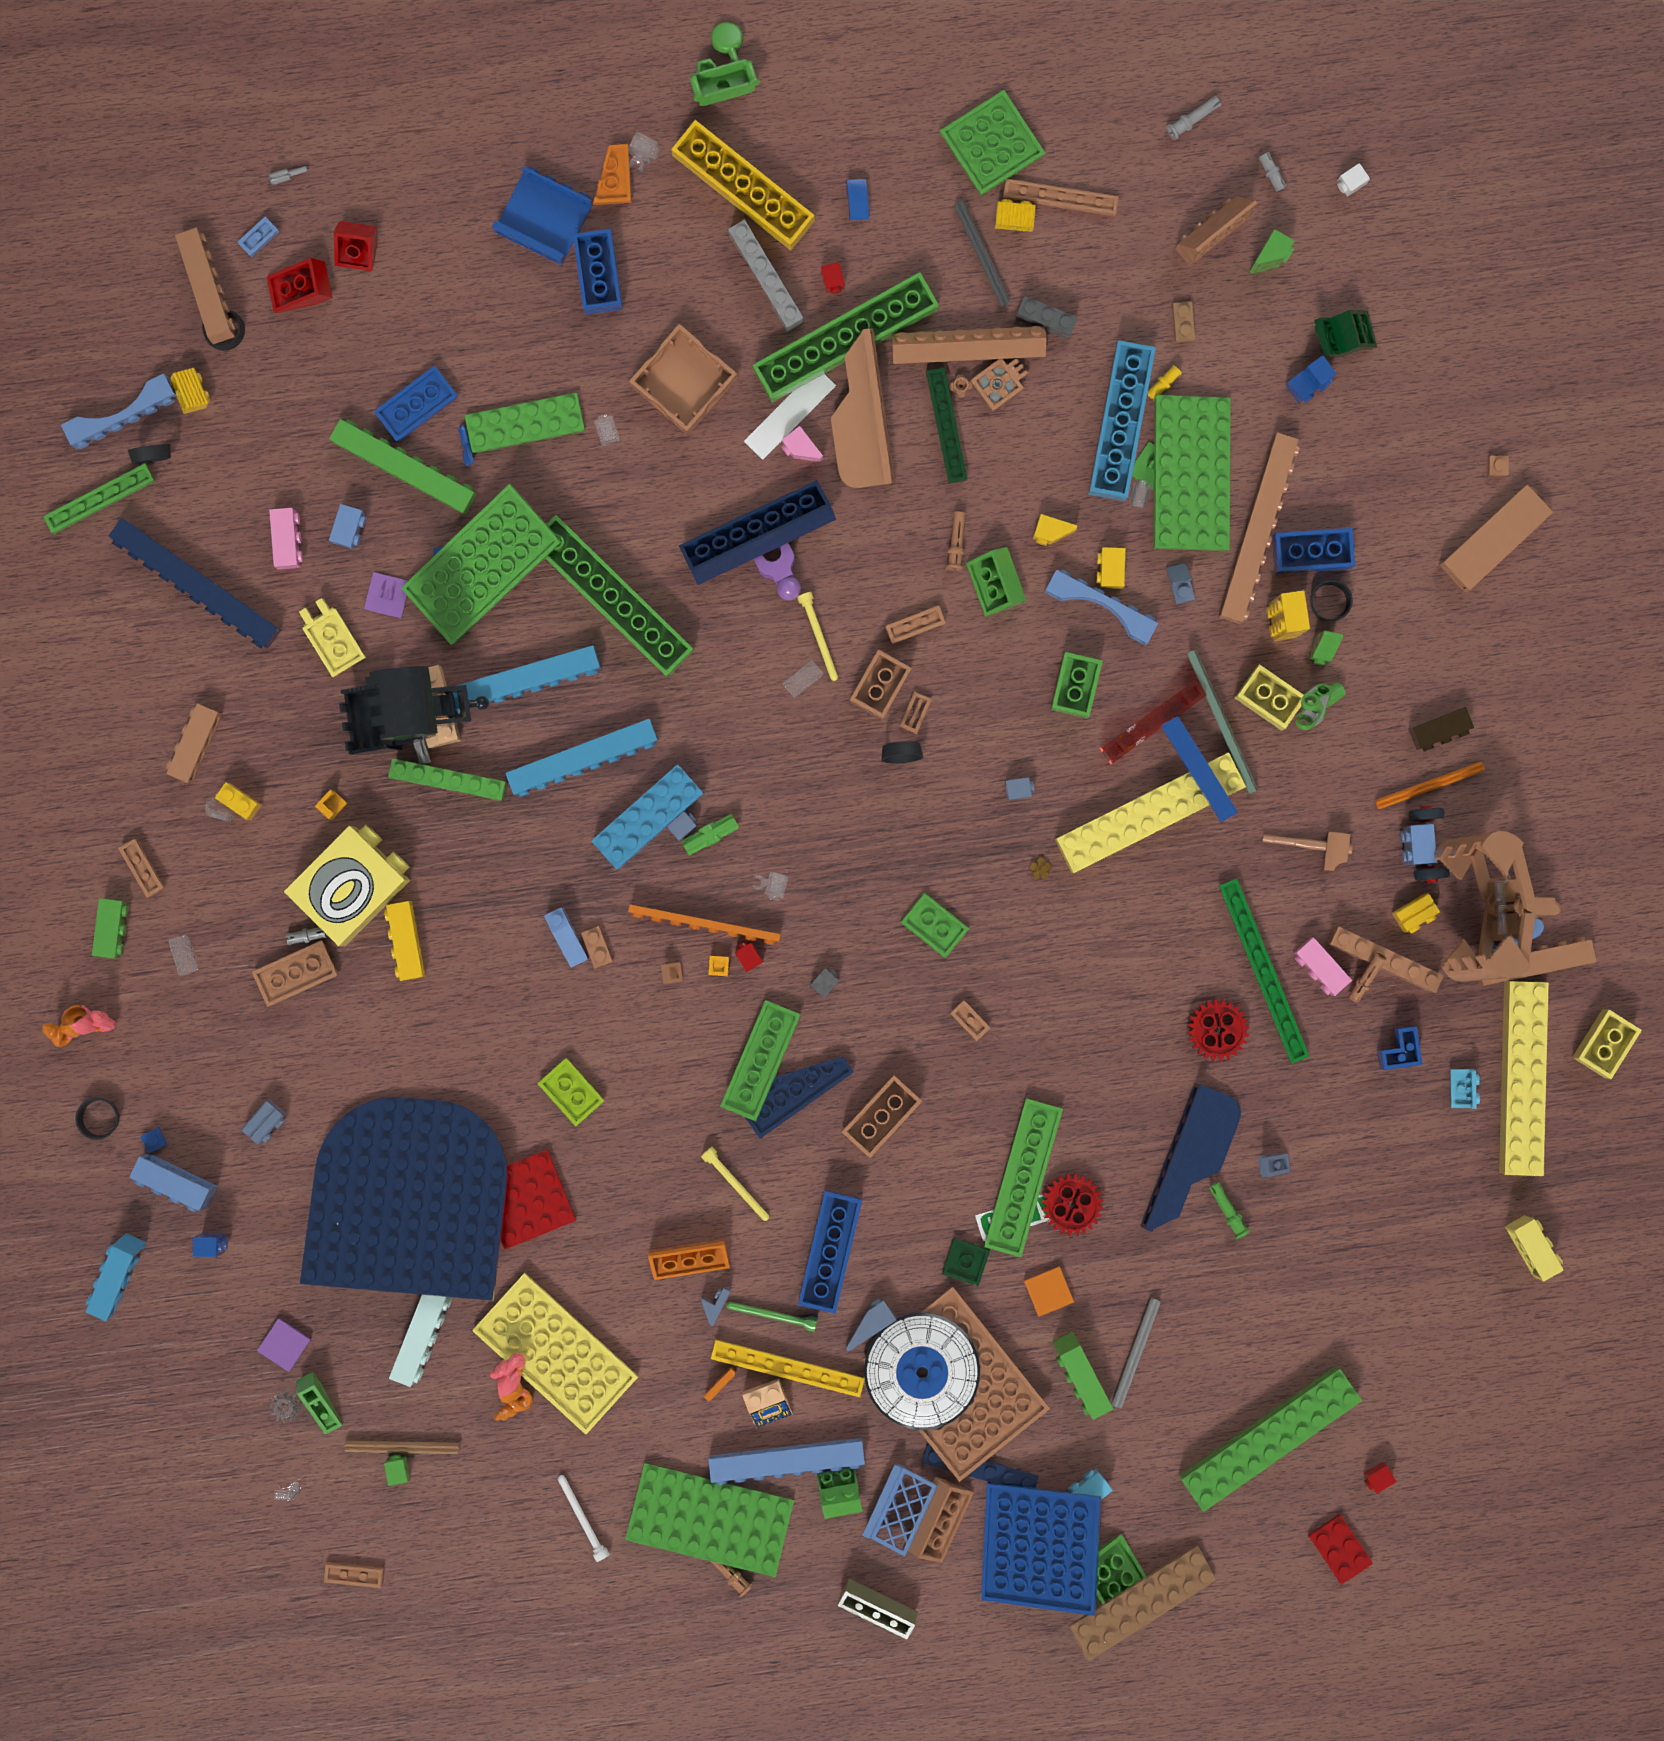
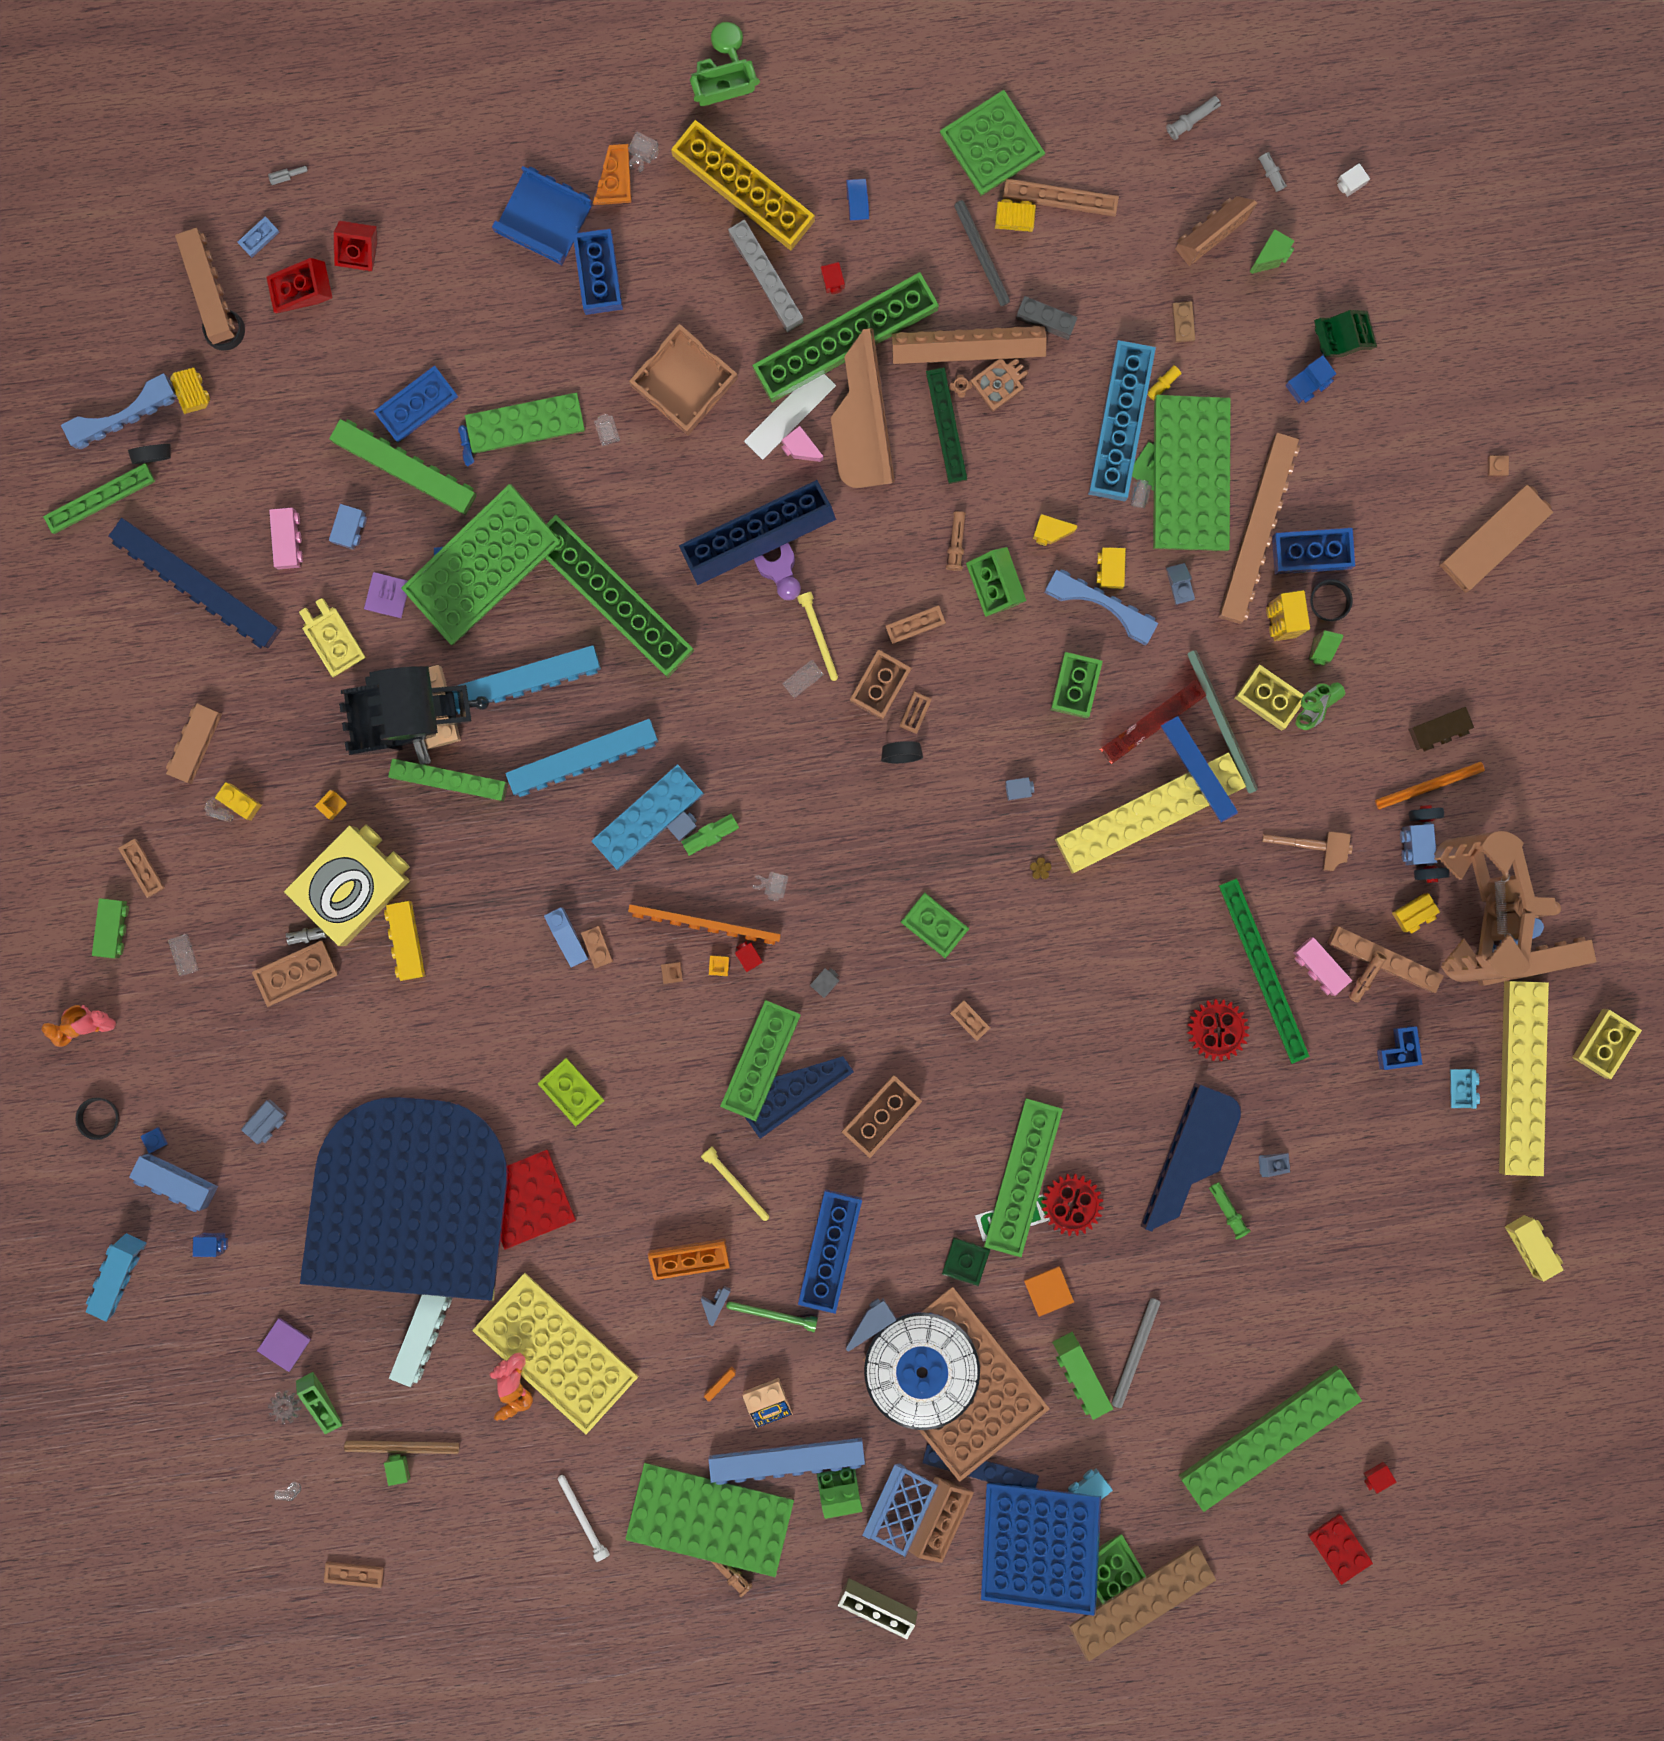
(787, 1368): yellow plate -> none

